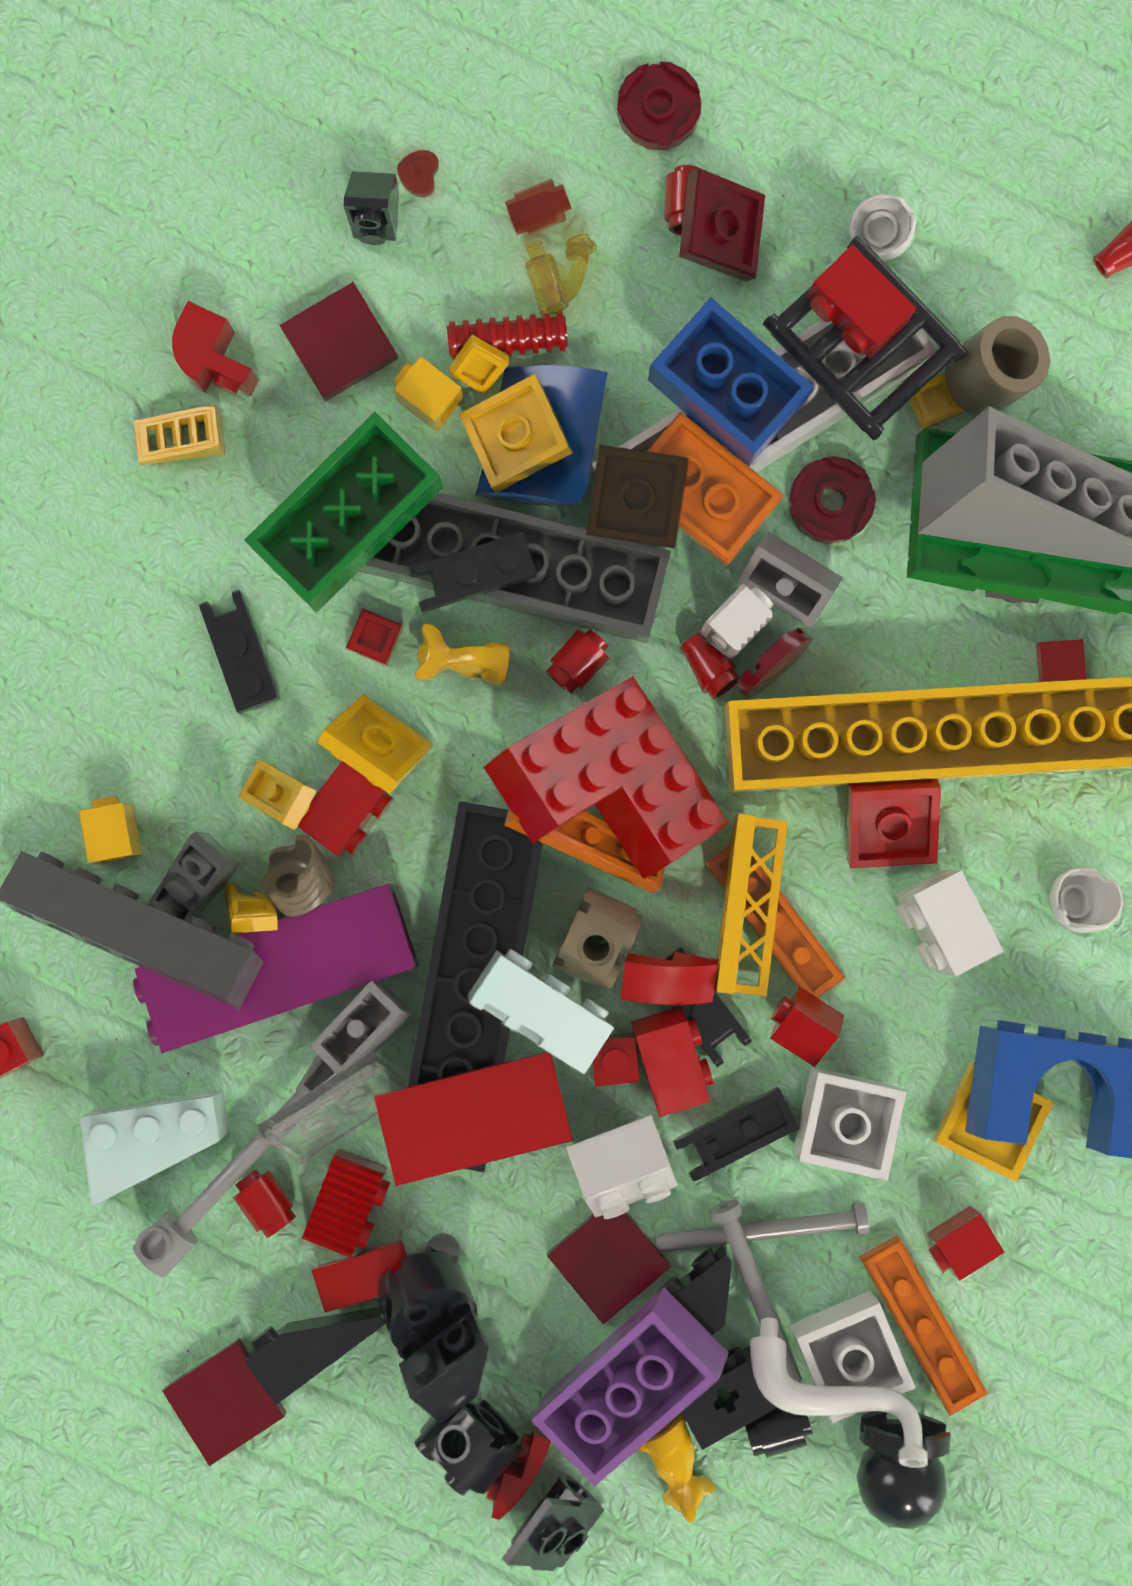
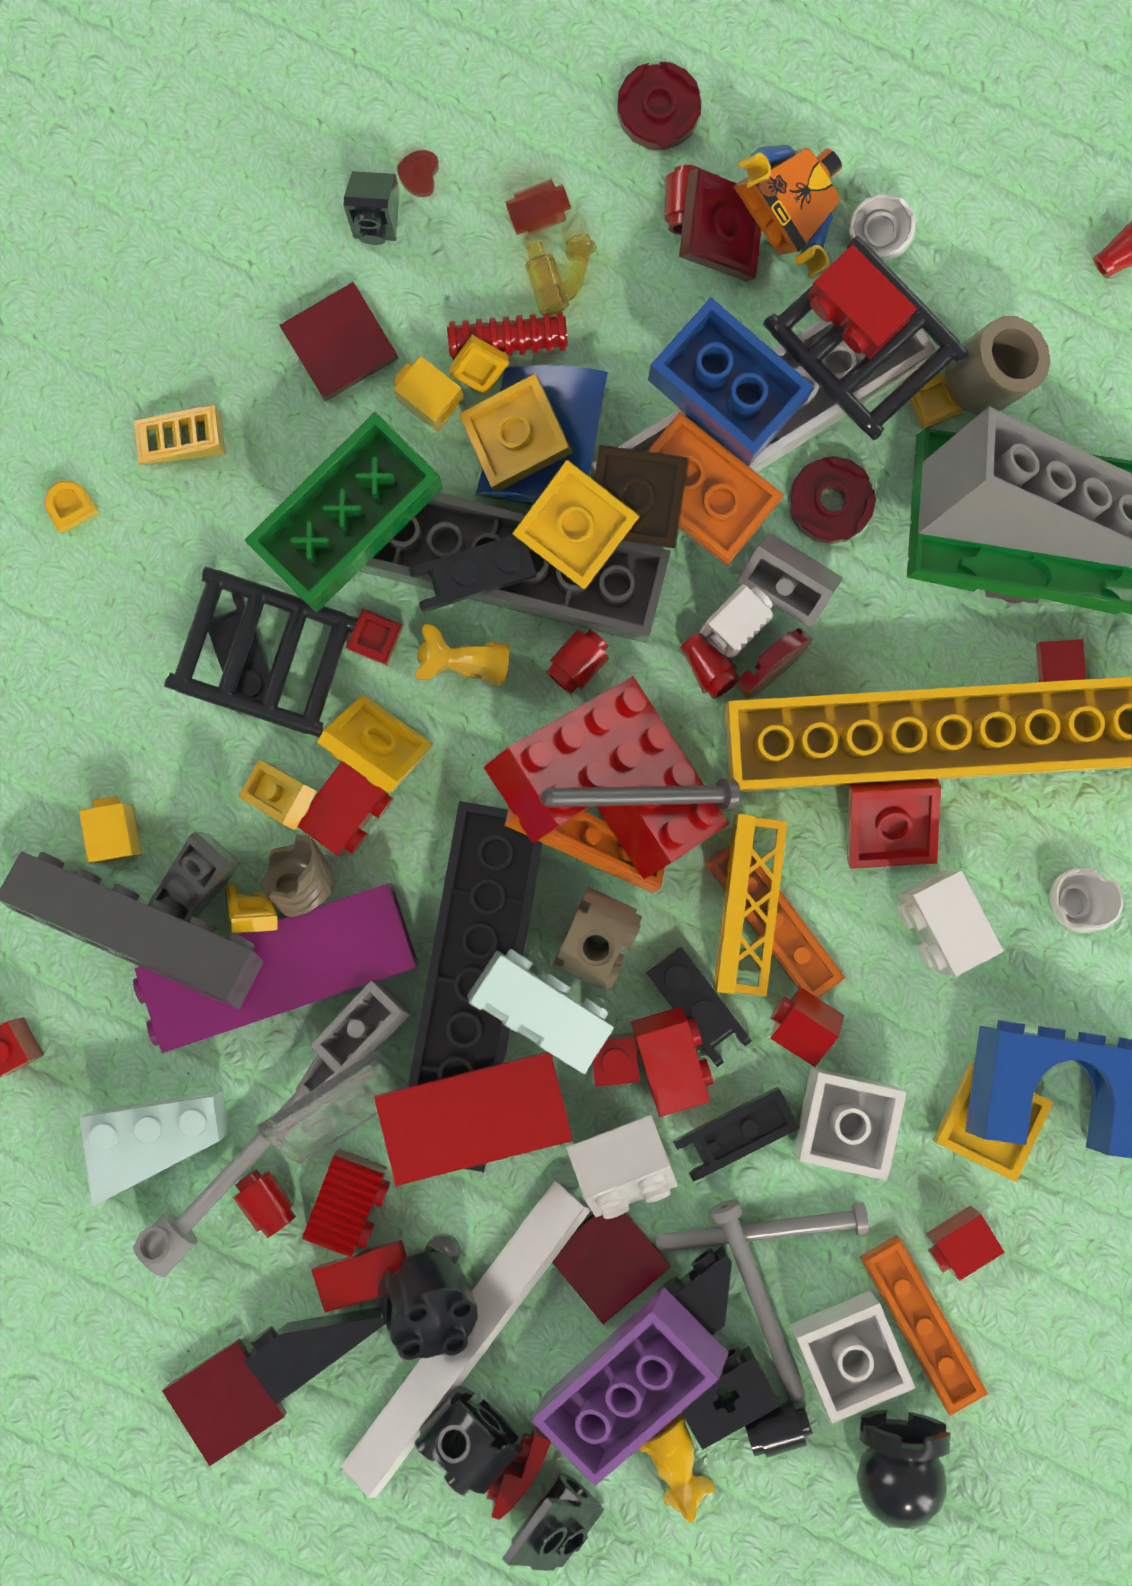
(69, 505): none -> yellow tile
(200, 348): red brick -> none
(225, 694): none -> black bar
(436, 1377): none -> white tile
(447, 1368): black slope -> none
(576, 524): none -> yellow plate
(676, 982): red slope -> none
(724, 793): none -> dark grey bar
(785, 1393): white animal -> none
(792, 200): none -> torso

